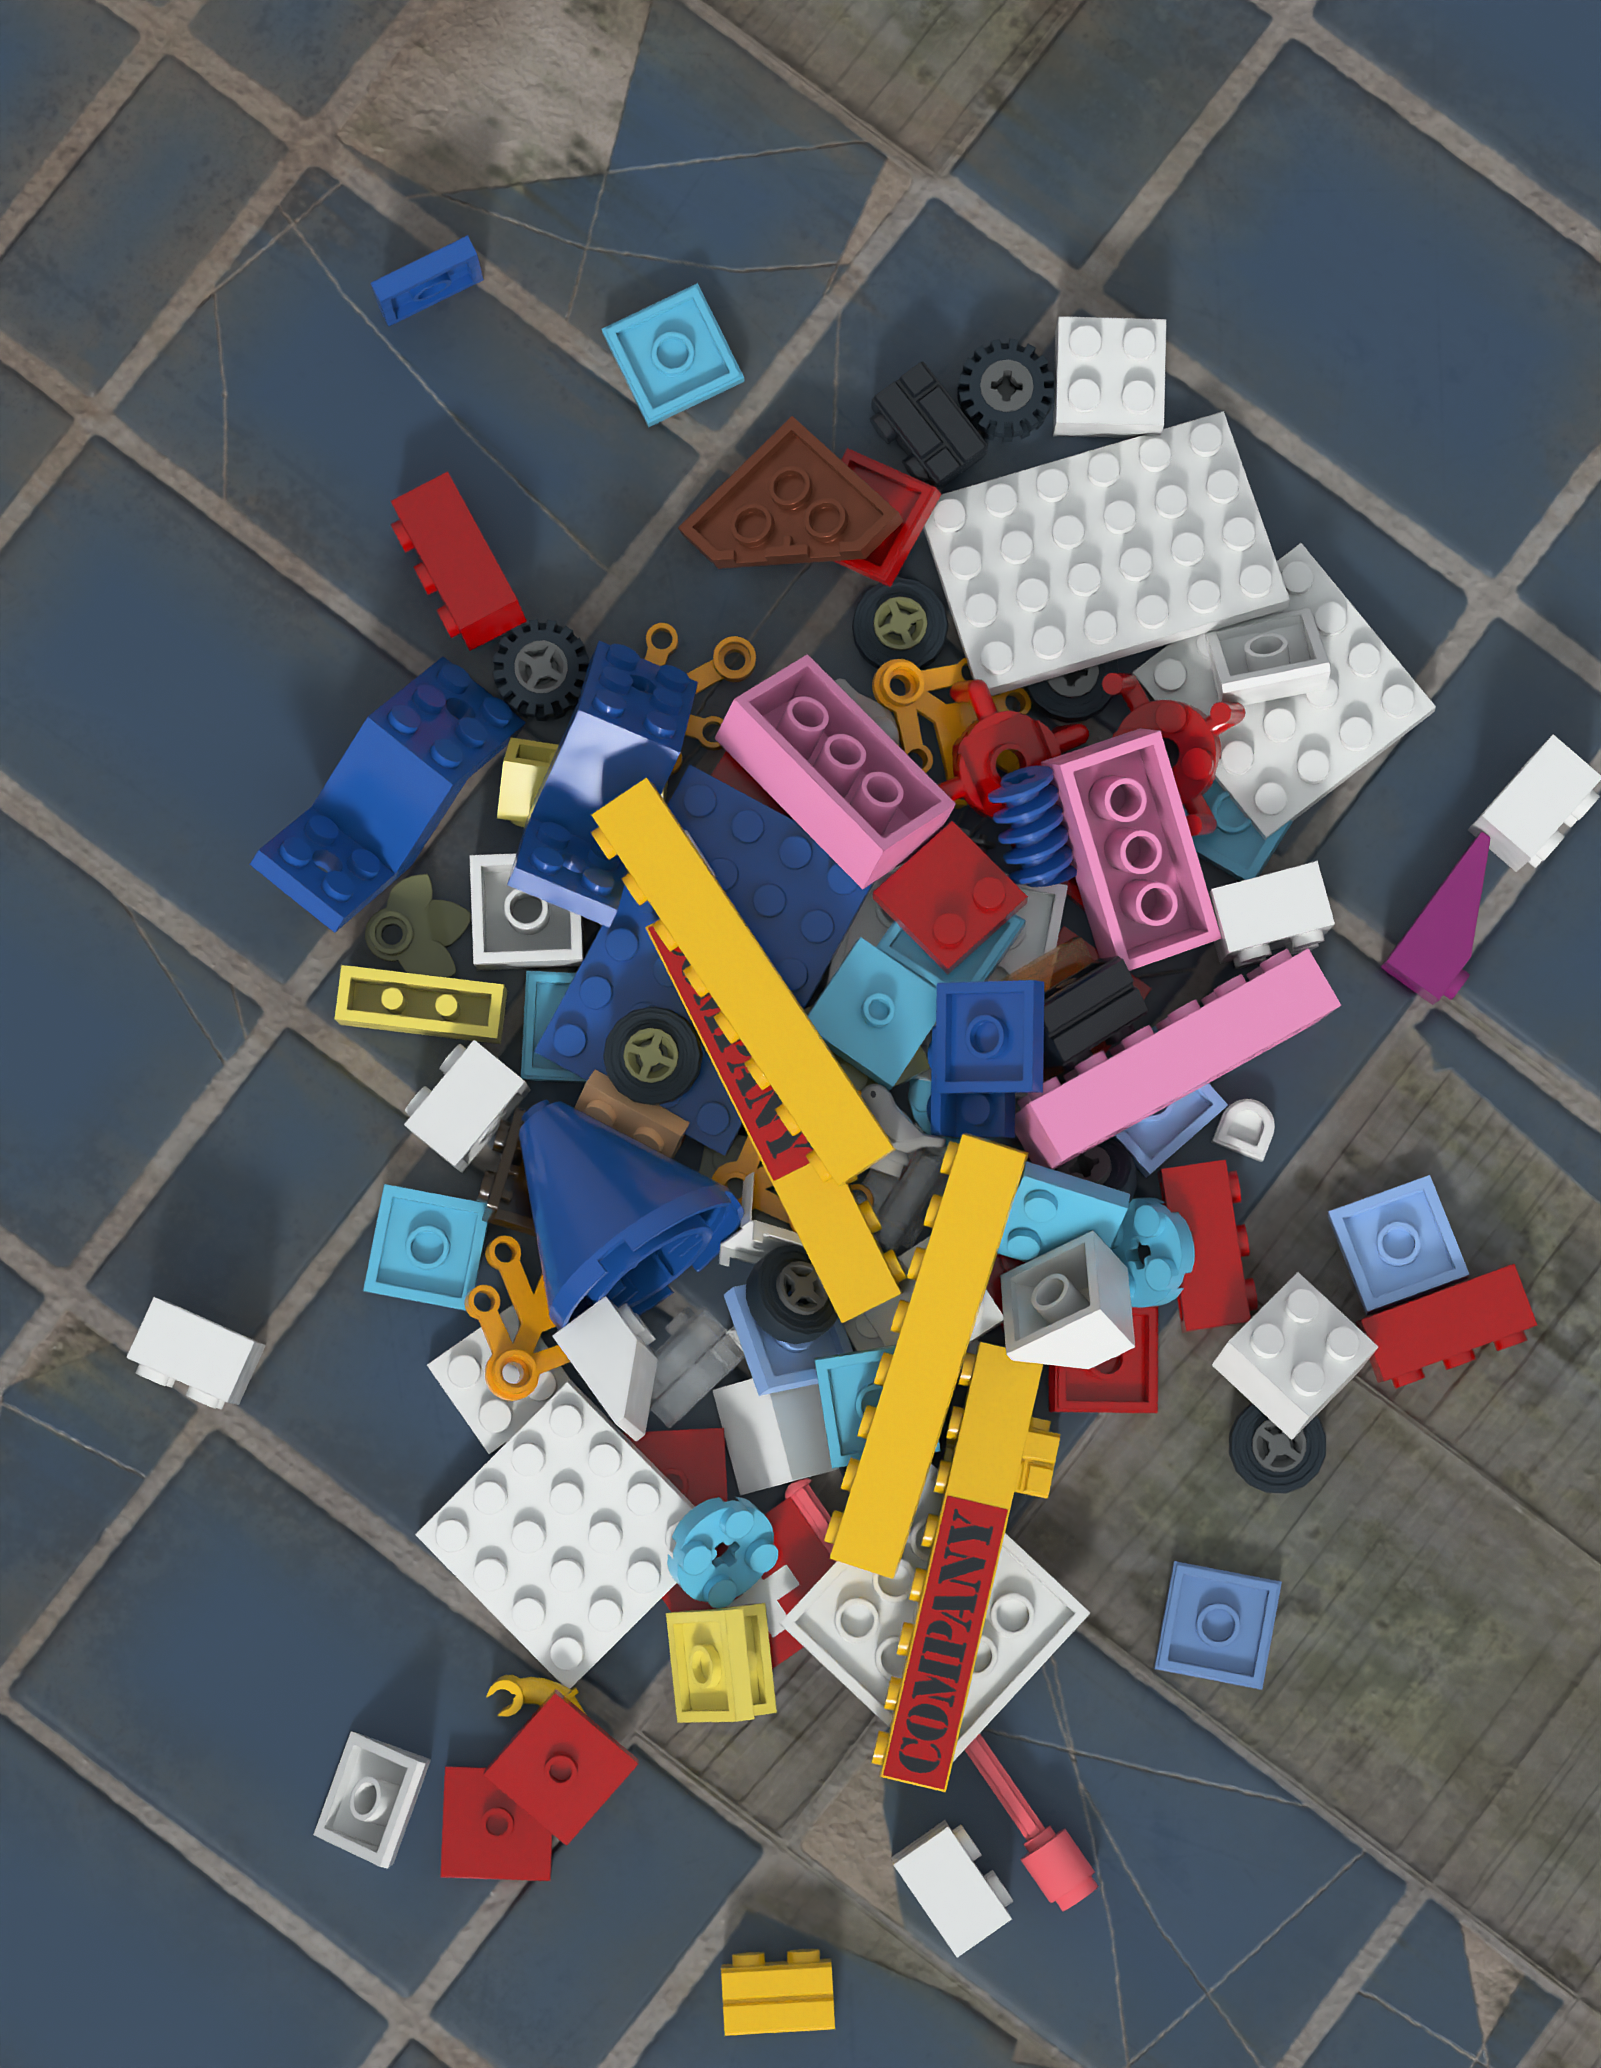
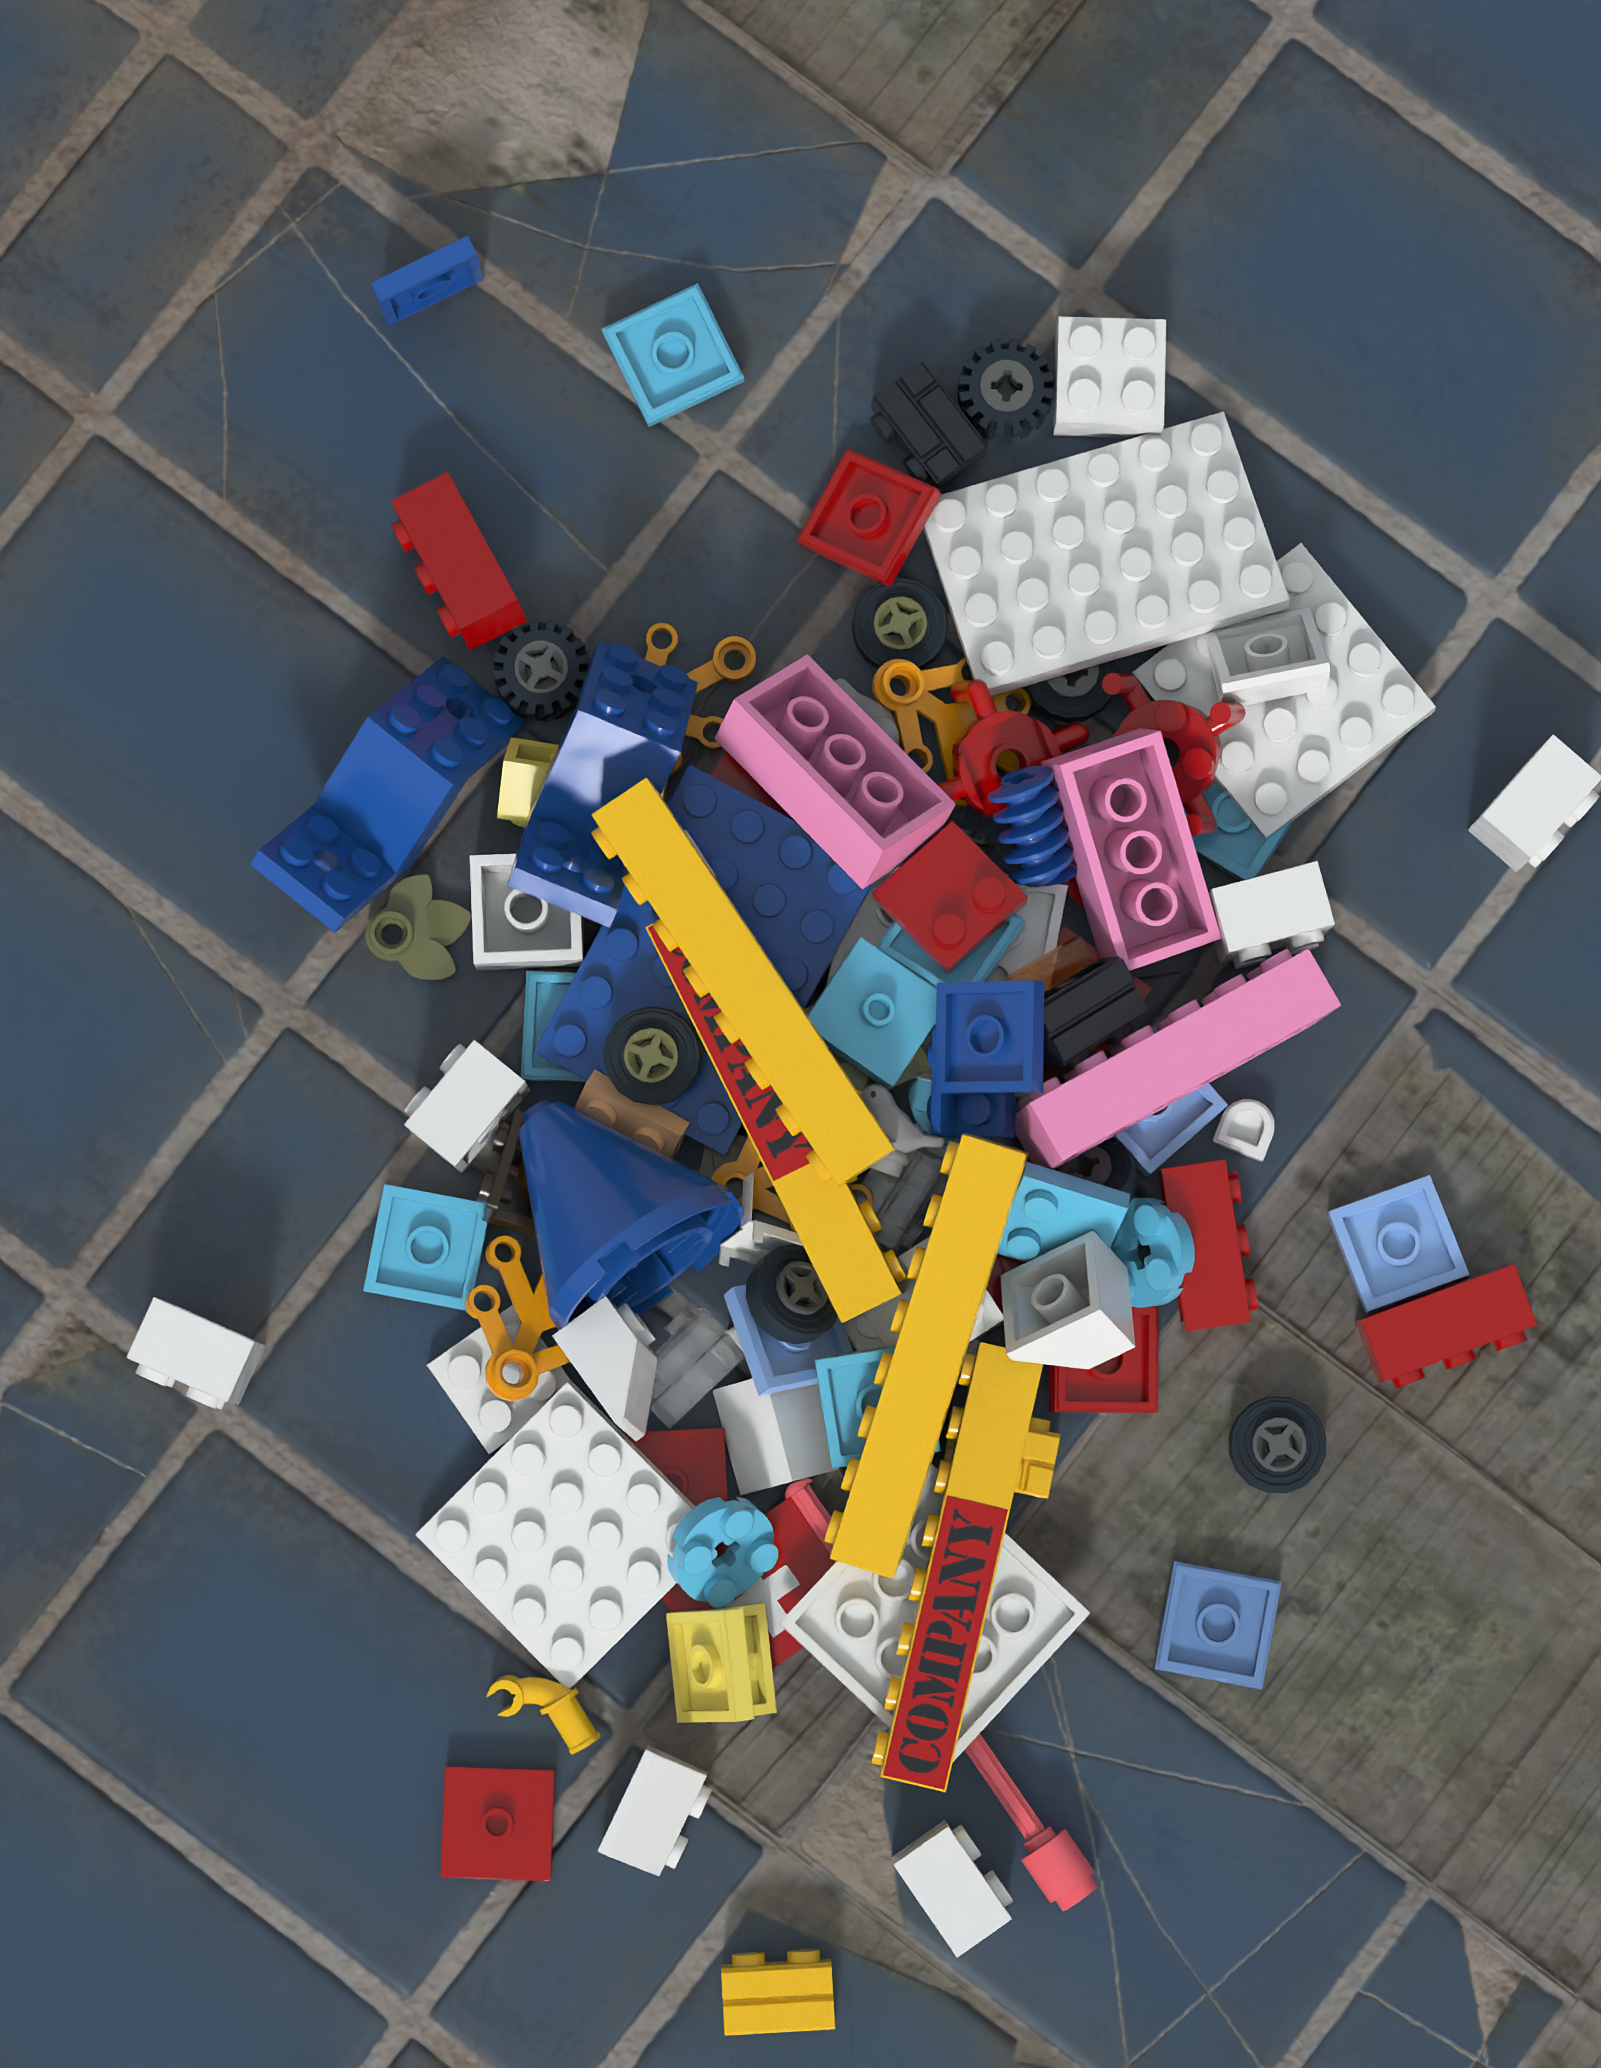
(372, 1799): white slope -> none
(421, 1004): light yellow brick -> none
(561, 1767): red plate -> none
(654, 1812): none -> white slope
(790, 507): copper plate -> none
(1294, 1355): white brick -> none
(1443, 934): magenta slope -> none

